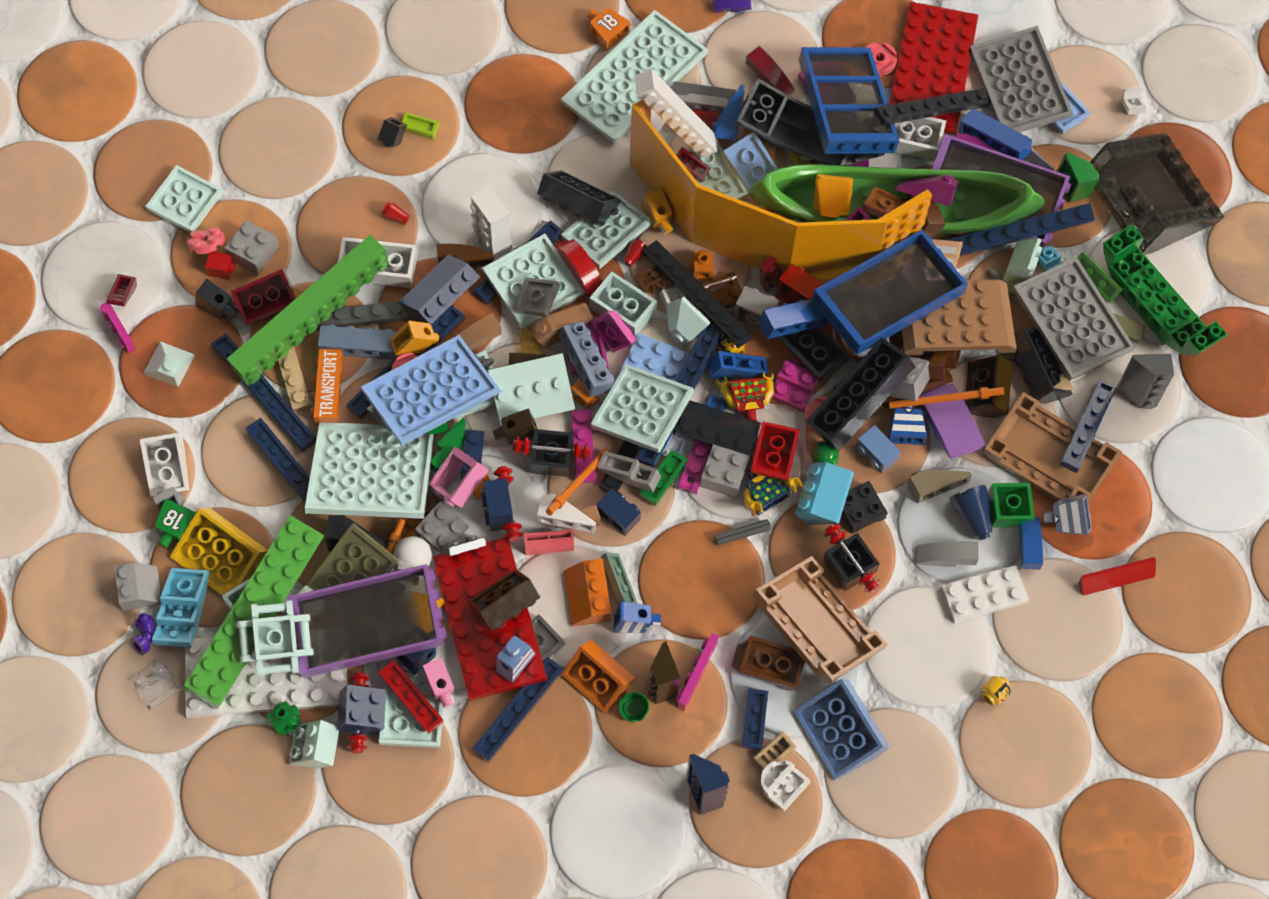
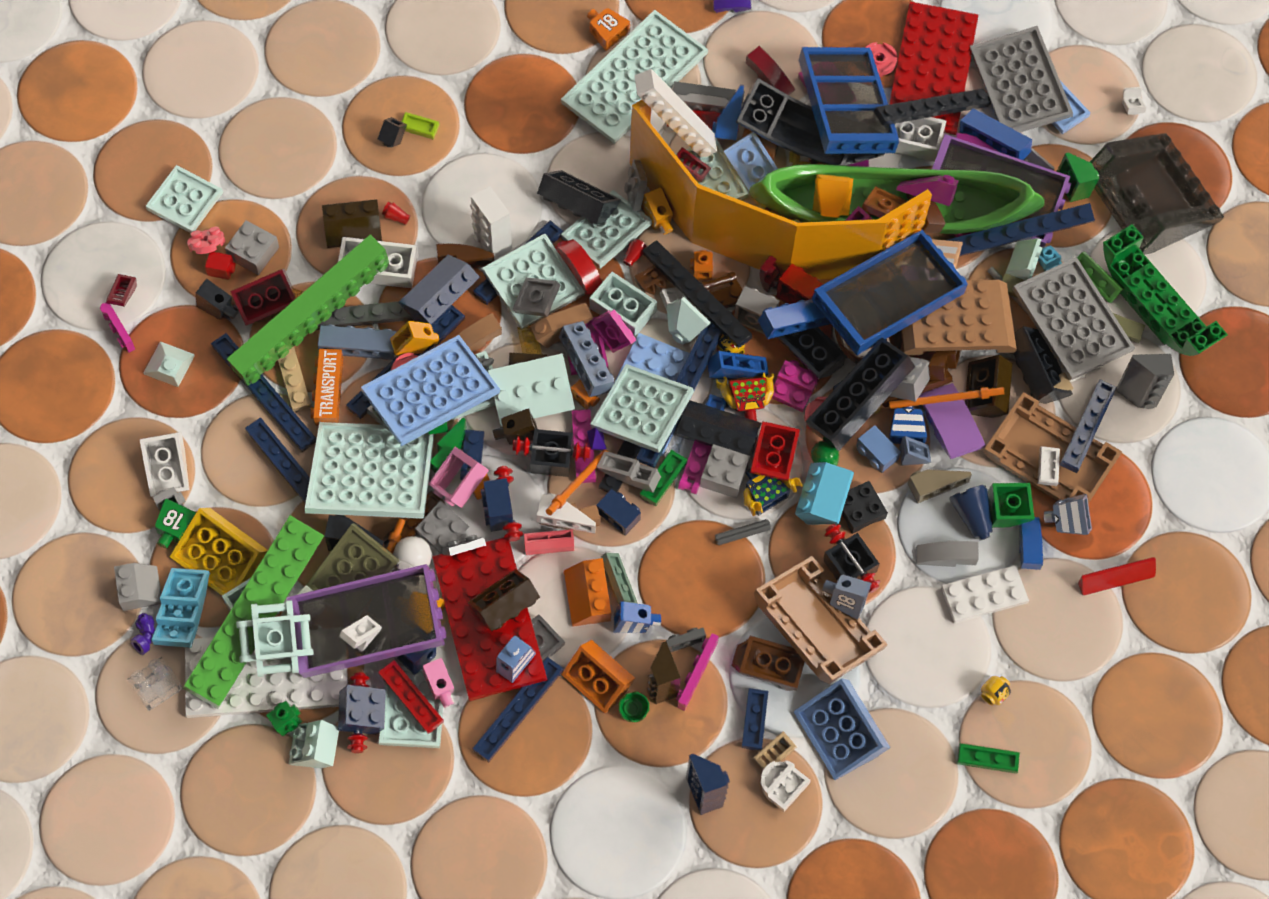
(351, 221): none -> dark brown slope
(360, 633): none -> white slope
(596, 439): none -> dark purple slope
(636, 185): none -> flat silver plate
(688, 639): none -> dark grey plate
(848, 594): none -> sand blue torso
(914, 452): none -> sand blue slope
(988, 758): none -> green tile
(1048, 466): none -> white plate

